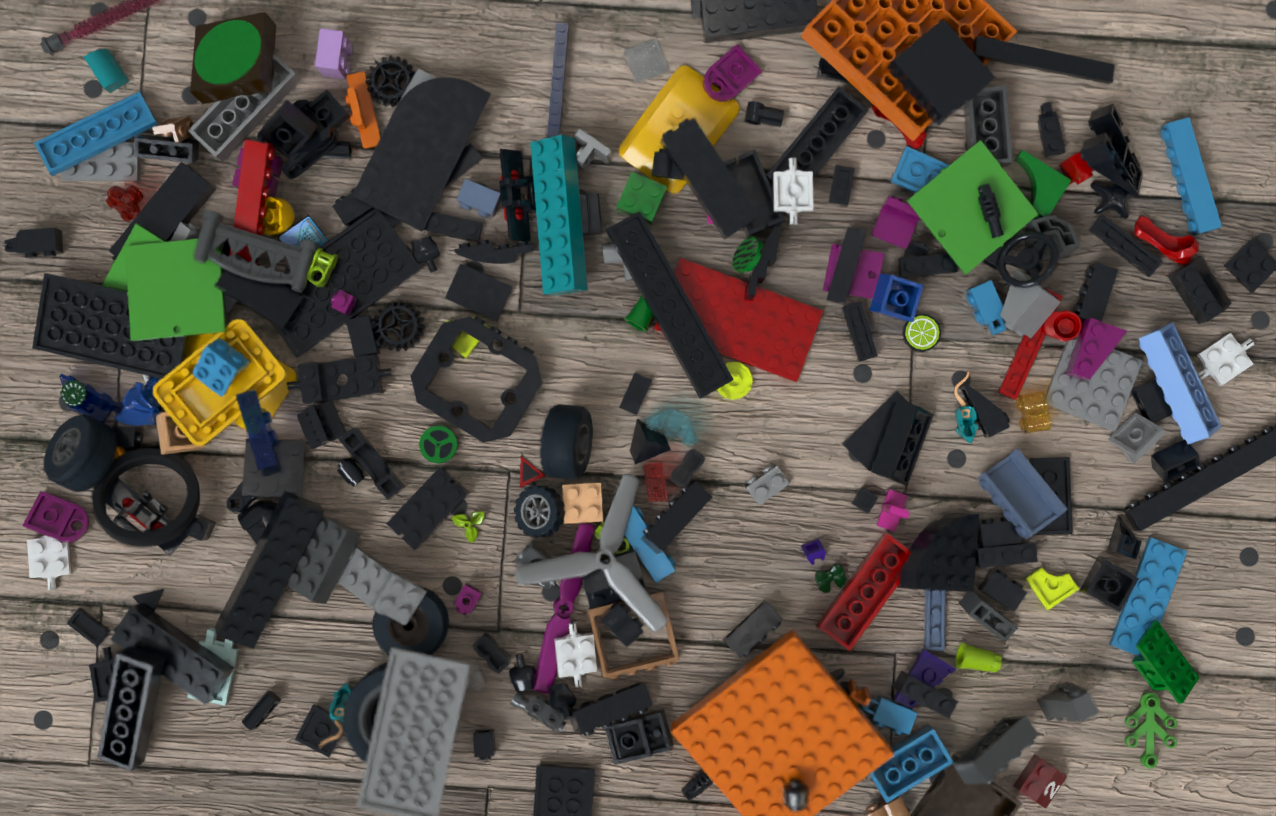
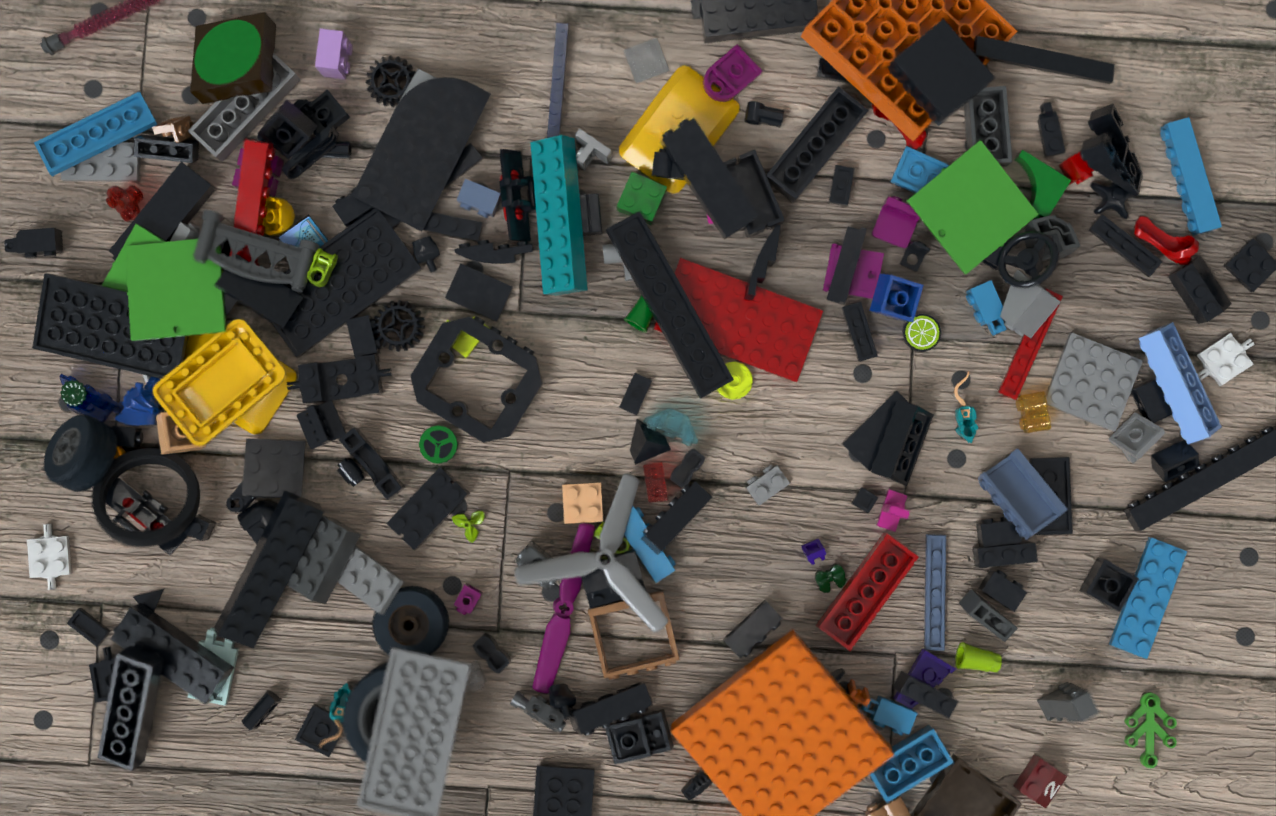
(55, 518): magenta tile -> none
(106, 69): teal brick -> none
(219, 366): dark azure bracket -> none
(259, 429): clear blue bracket -> none
(343, 302): magenta brick -> none
(362, 109): orange bracket -> none
(398, 598): light grey plate -> none
(484, 744): black brick -> none
(522, 675): black piece -> none
(526, 514): black wheel -> none
(529, 474): piece -> none
(566, 441): black wheel -> none
(575, 654): white plate -> none
(622, 624): black brick -> none
(747, 255): green tile -> none
(793, 191): white plate -> none
(795, 795): black head -> none
(926, 265): black plate -> none
(943, 555): black brick -> none
(989, 416): black slope -> none
(990, 210): black hinge -> none
(996, 750): dark grey brick -> none
(1051, 588): neon yellow tile -> none
(1063, 325): red hat -> none
(1092, 348): magenta wedge -> none
(1095, 292): black brick -> none
(1123, 540): black slope -> none
(1164, 664): green bracket -> none

